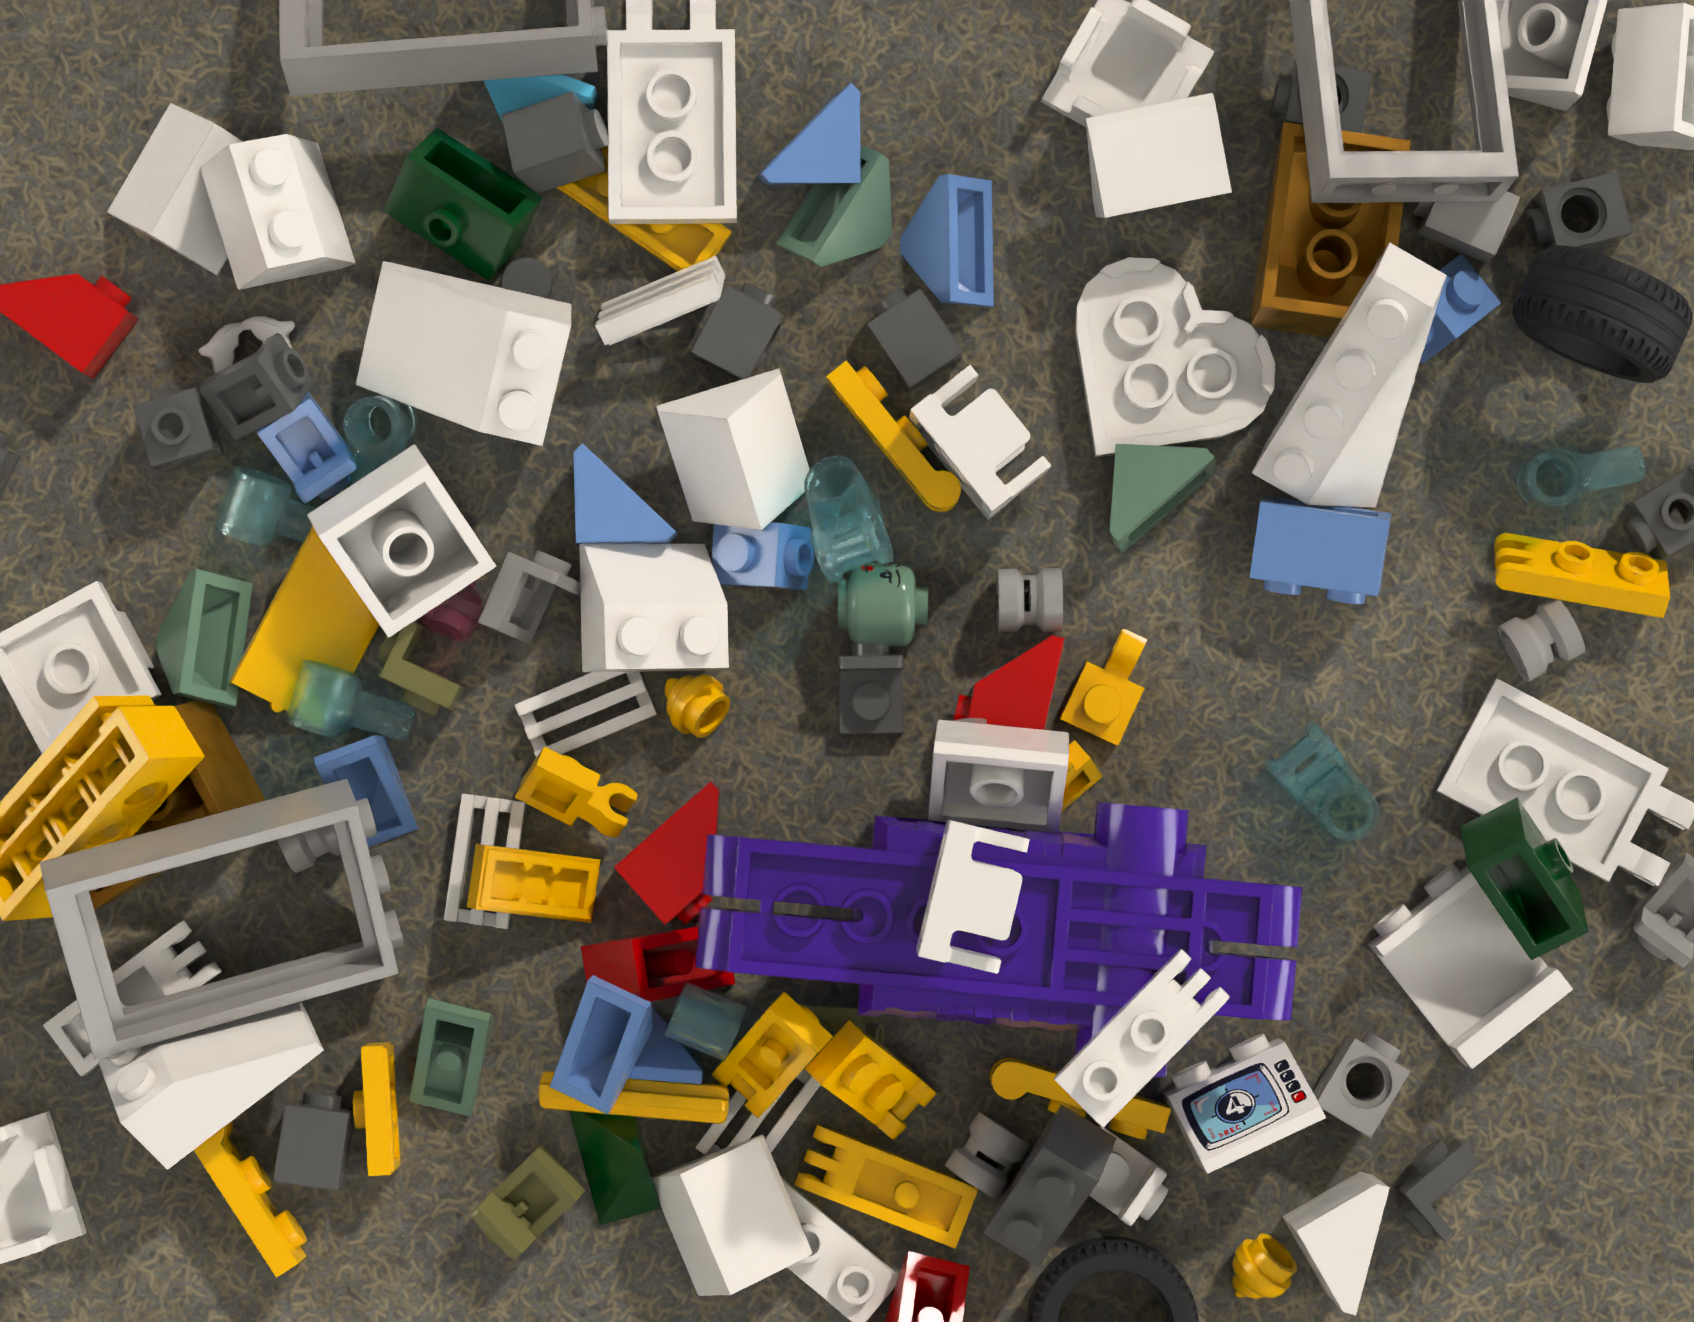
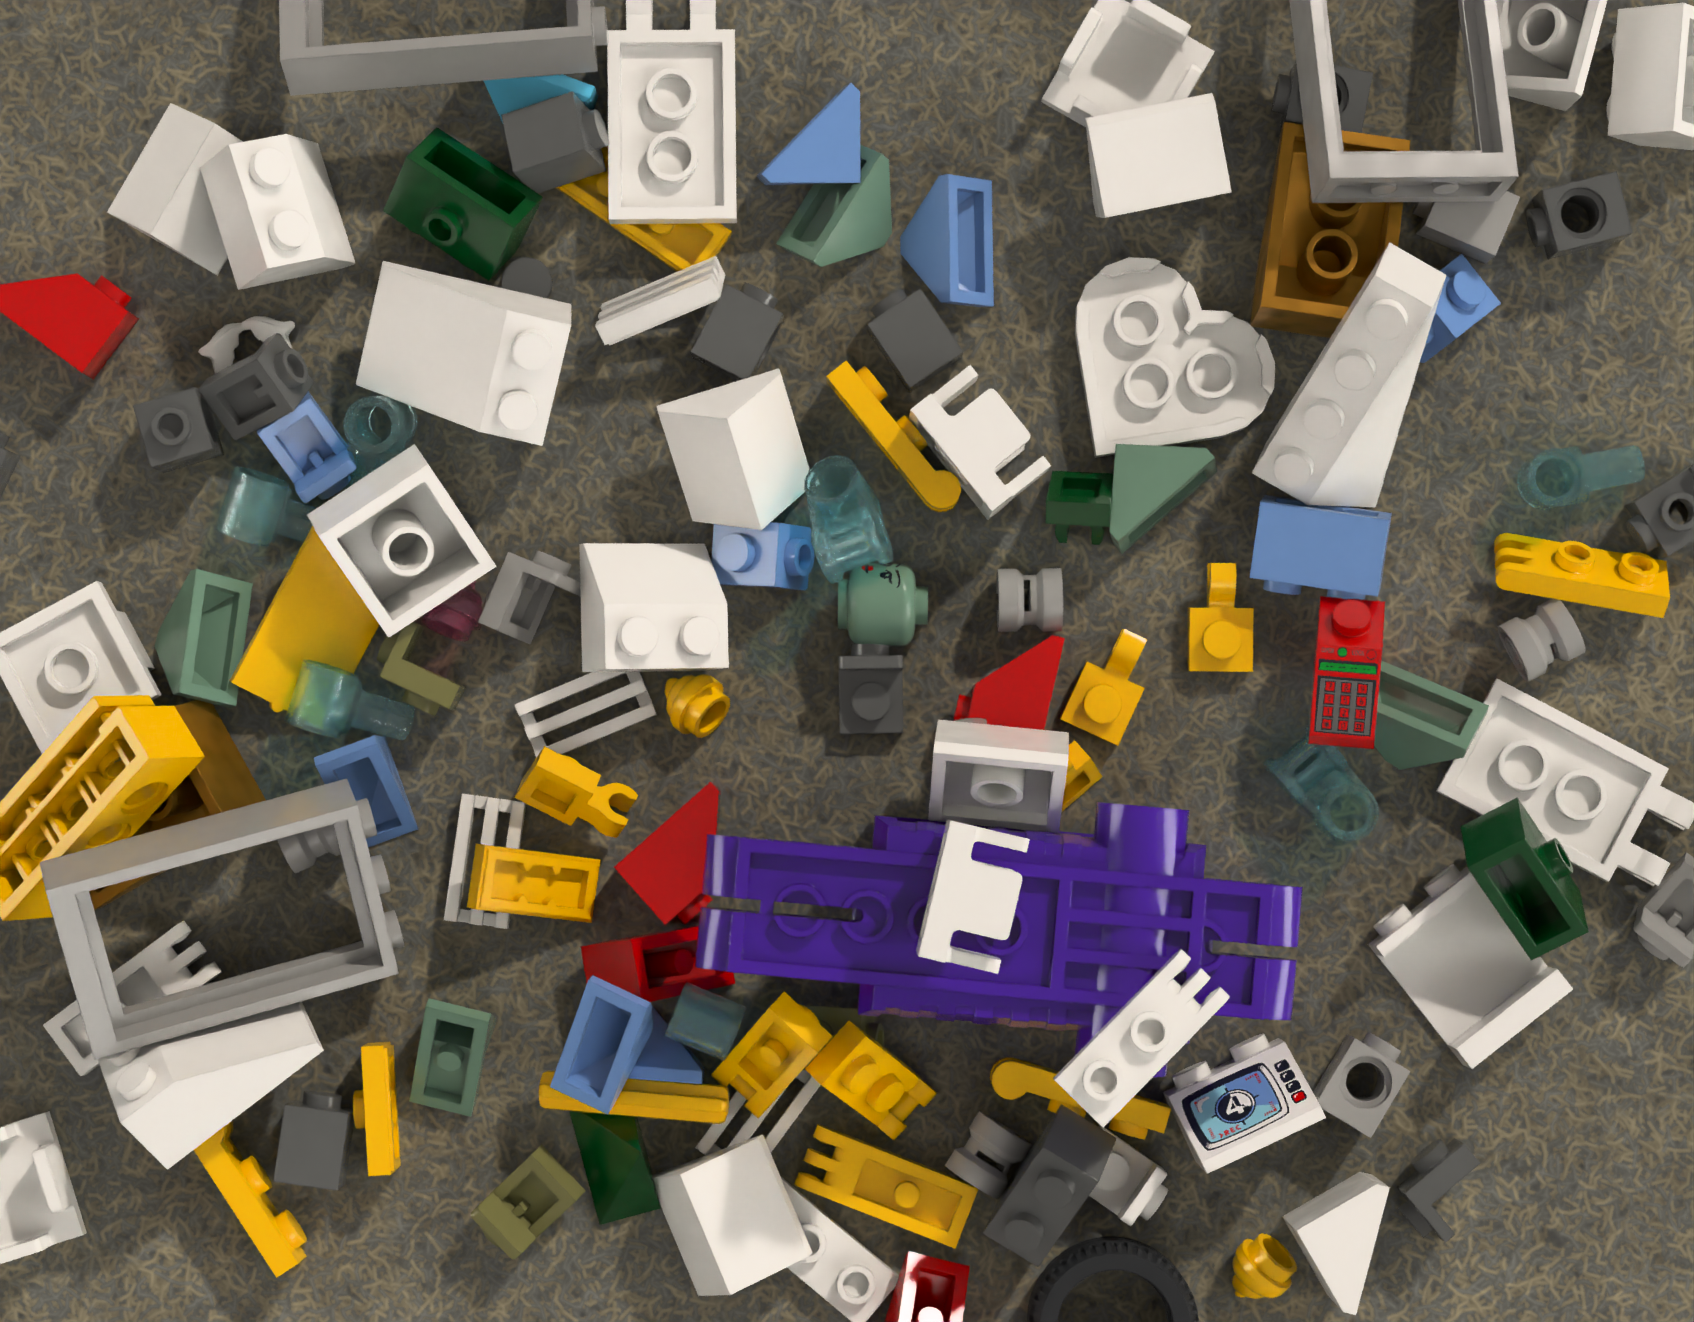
(610, 509): medium blue slope -> none
(1079, 500): none -> dark green tile
(1220, 634): none -> yellow plate
(1346, 672): none -> red slope
(1423, 720): none -> sand green slope
(1602, 313): black tyre -> none

